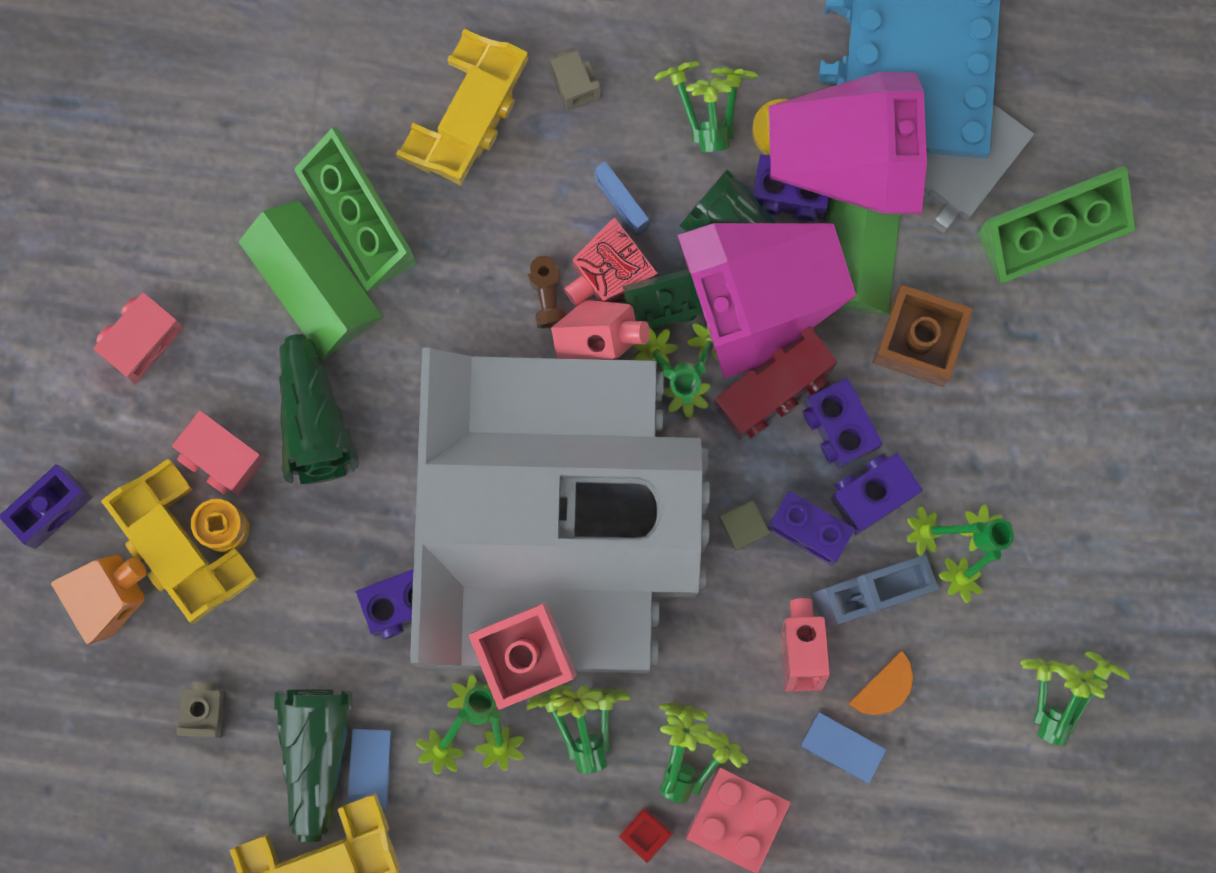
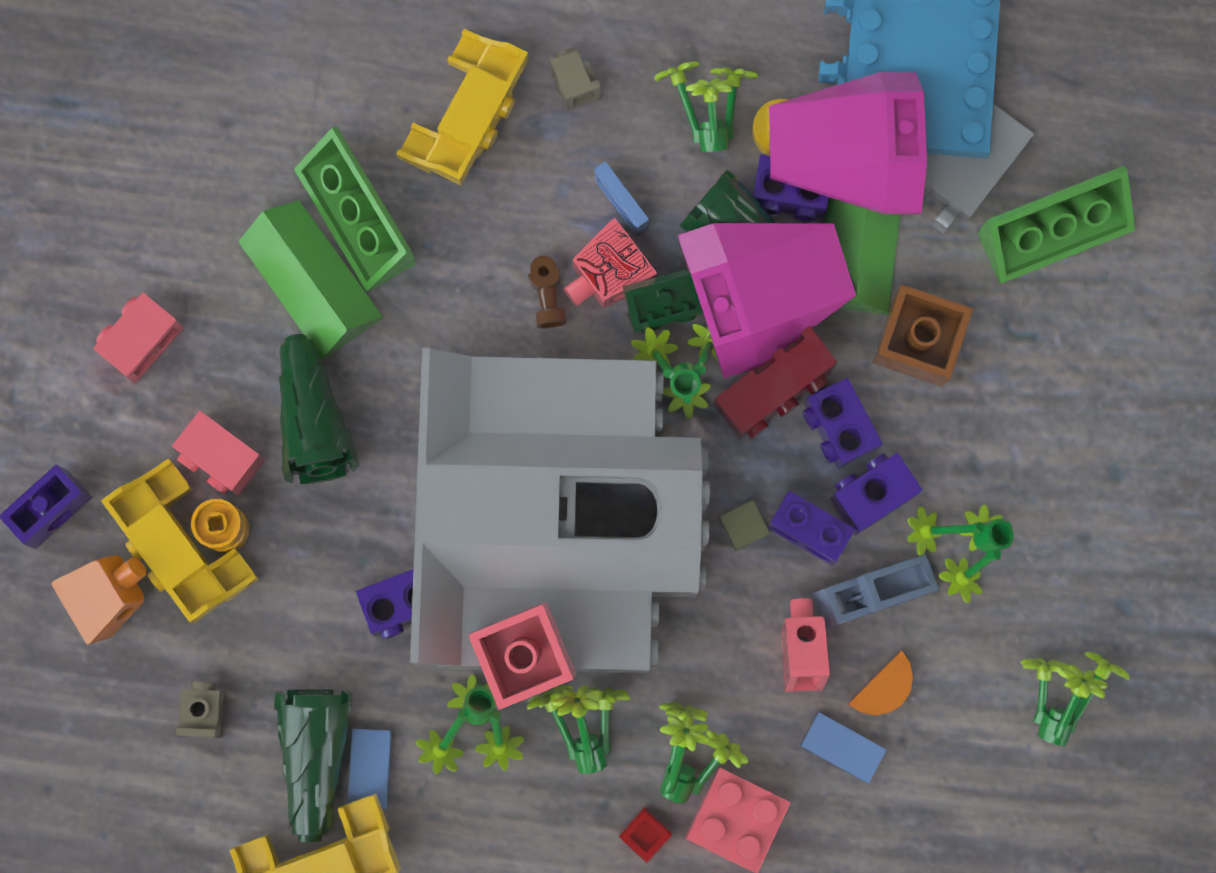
(598, 331): coral torso -> none

